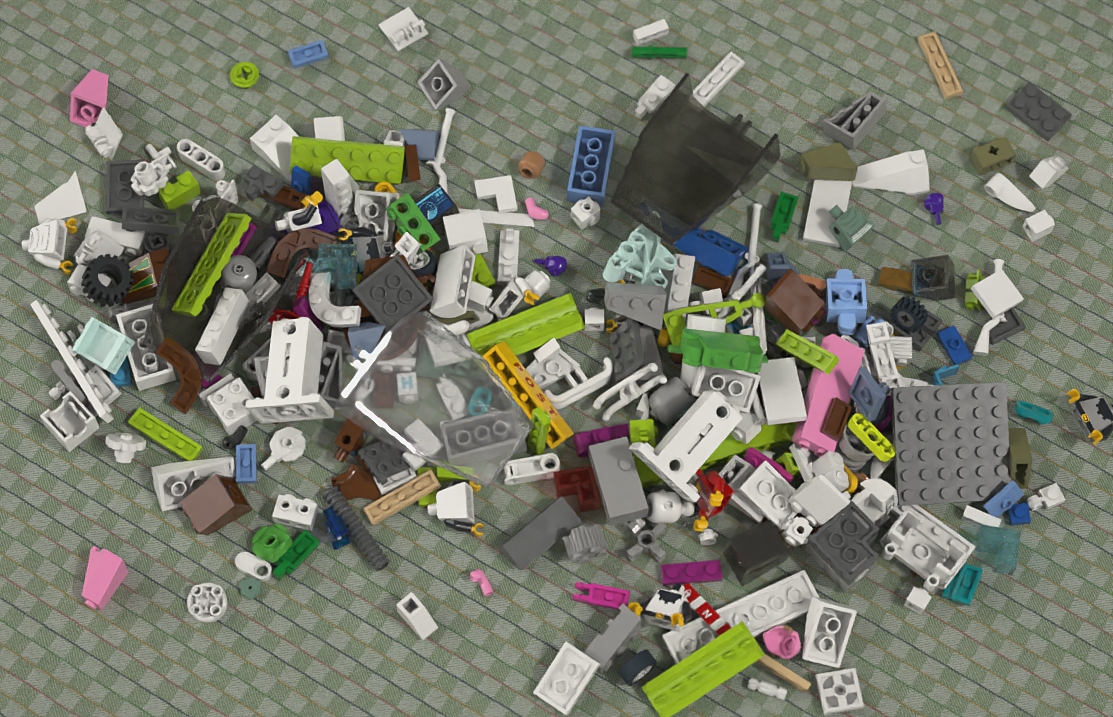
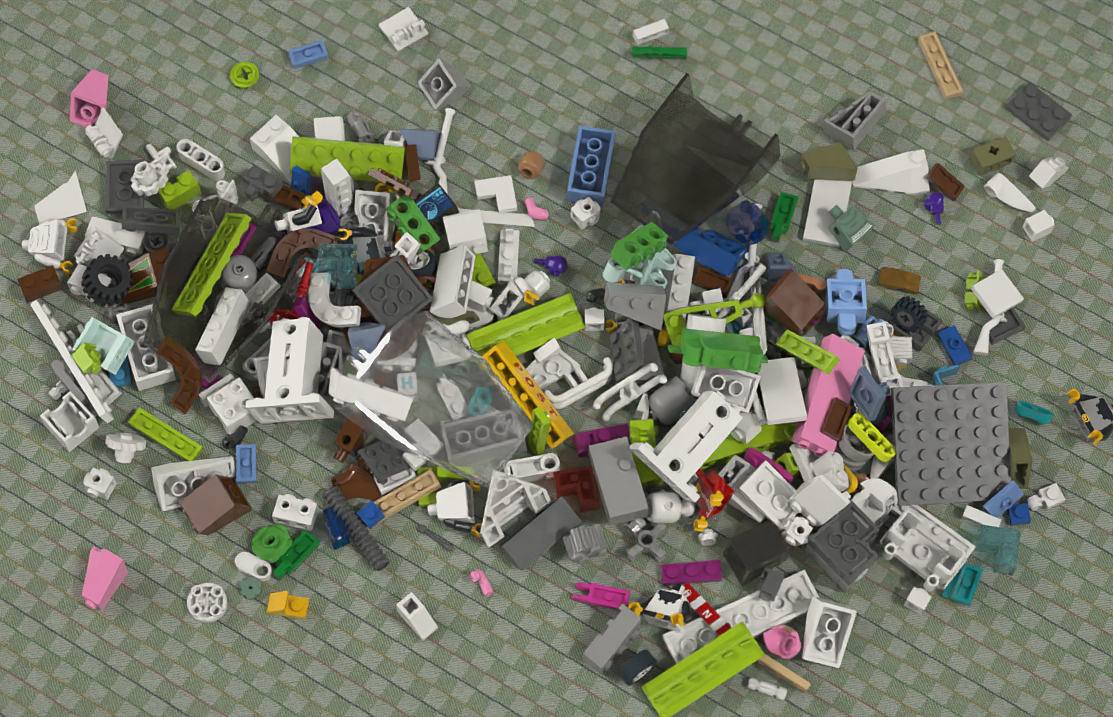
(40, 284): none -> reddish brown brick
(88, 358): none -> lime brick
(99, 483): none -> white brick
(285, 445): white piece -> none
(288, 606): none -> yellow slope
(359, 127): none -> light grey hinge
(369, 395): none -> white wedge
(370, 514): none -> blue plate
(394, 182): none -> reddish brown wing
(422, 529): none -> dark grey hinge
(507, 499): none -> white wedge
(566, 678): white plate -> none
(639, 246): none -> bright green brick
(654, 96): white hinge -> none
(718, 78): white tile -> none
(747, 223): none -> clear blue brick
(770, 585): none -> dark grey brick
(839, 691): white piece -> none
(933, 278): clear smoke slope -> none
(945, 181): none -> reddish brown plate

